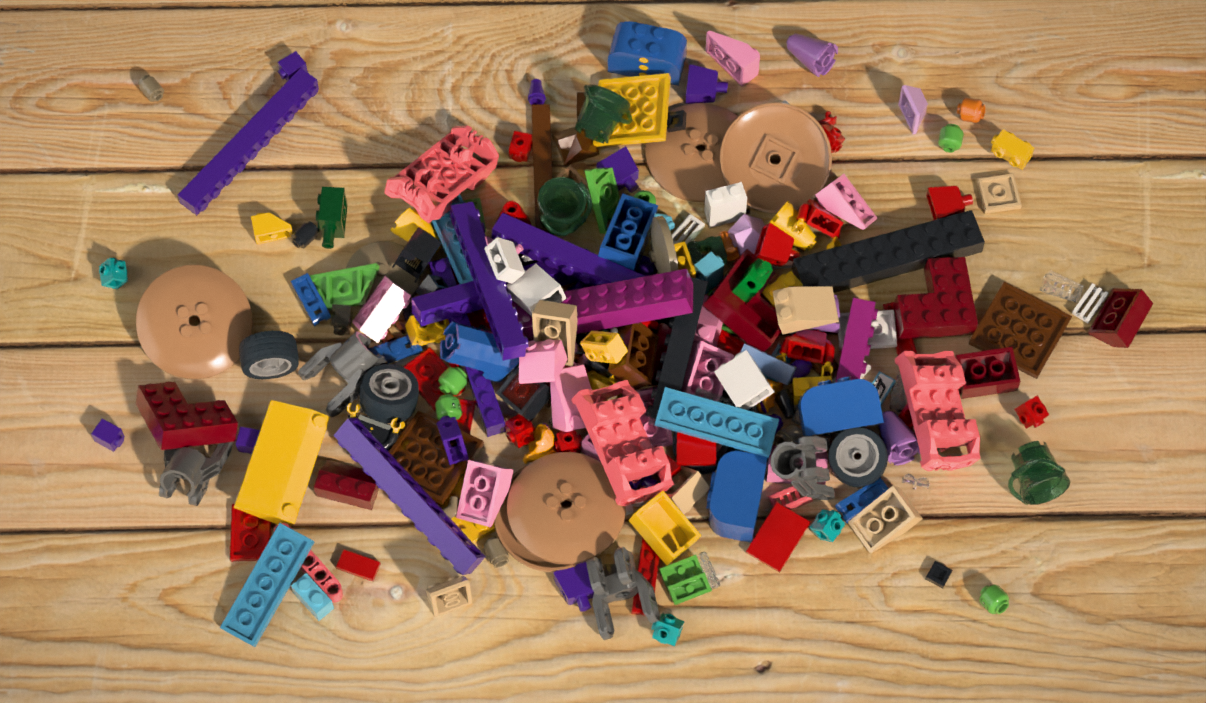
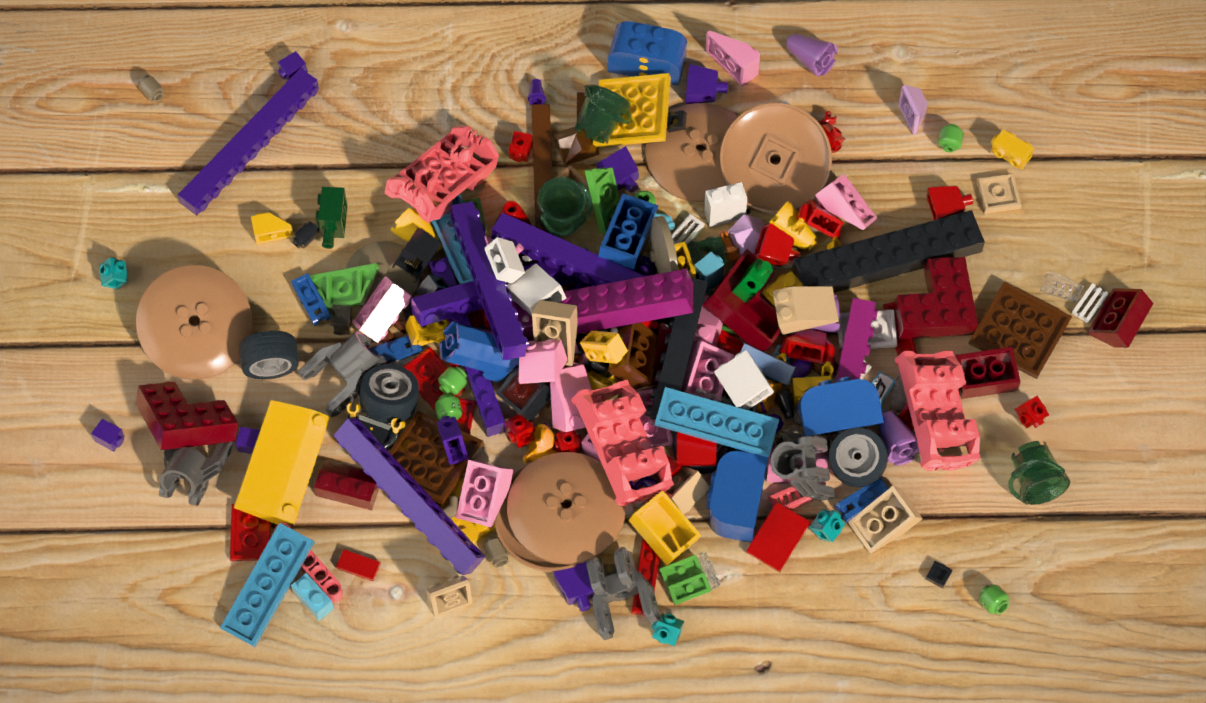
(910, 479): clear piece -> none
(971, 110): orange head -> none

